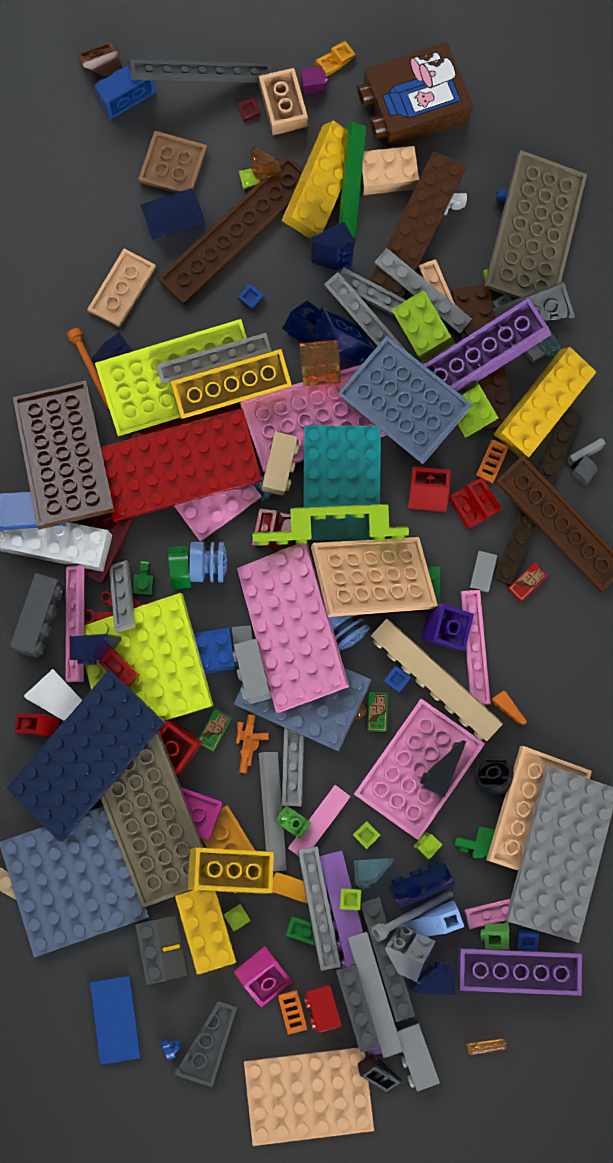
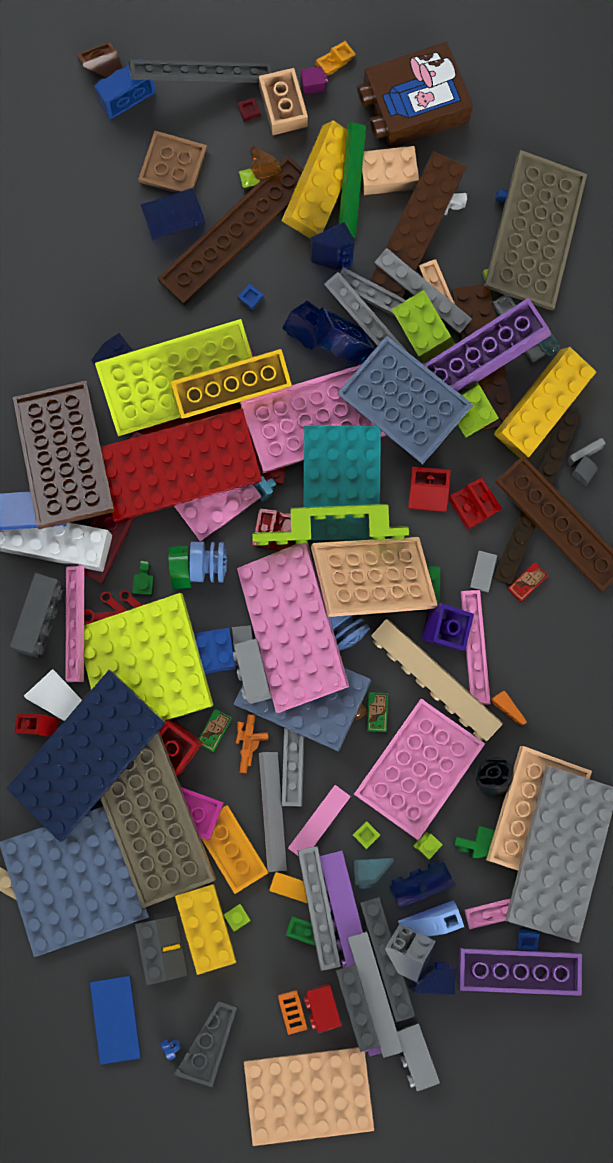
(75, 336): orange piece -> none
(91, 648): clear blue slope -> none
(115, 662): red plate -> none
(121, 288): light nougat tile -> none
(122, 596): light grey tile -> none
(213, 358): light grey plate -> none
(230, 870): yellow brick -> none
(263, 976): dark pink slope -> none
(280, 463): tan brick -> none
(292, 822): bright green brick -> none
(320, 363): clear orange slope -> none
(350, 899): lime plate -> none
(367, 1071): black slope -> none
(381, 931): light grey piece -> none
(397, 679): blue plate -> none
(441, 774): black slope -> none
(486, 1046): clear orange axle -> none
(496, 936): bright green brick -> none
(497, 446): orange slope -> none
(550, 303): dark grey wing -> none

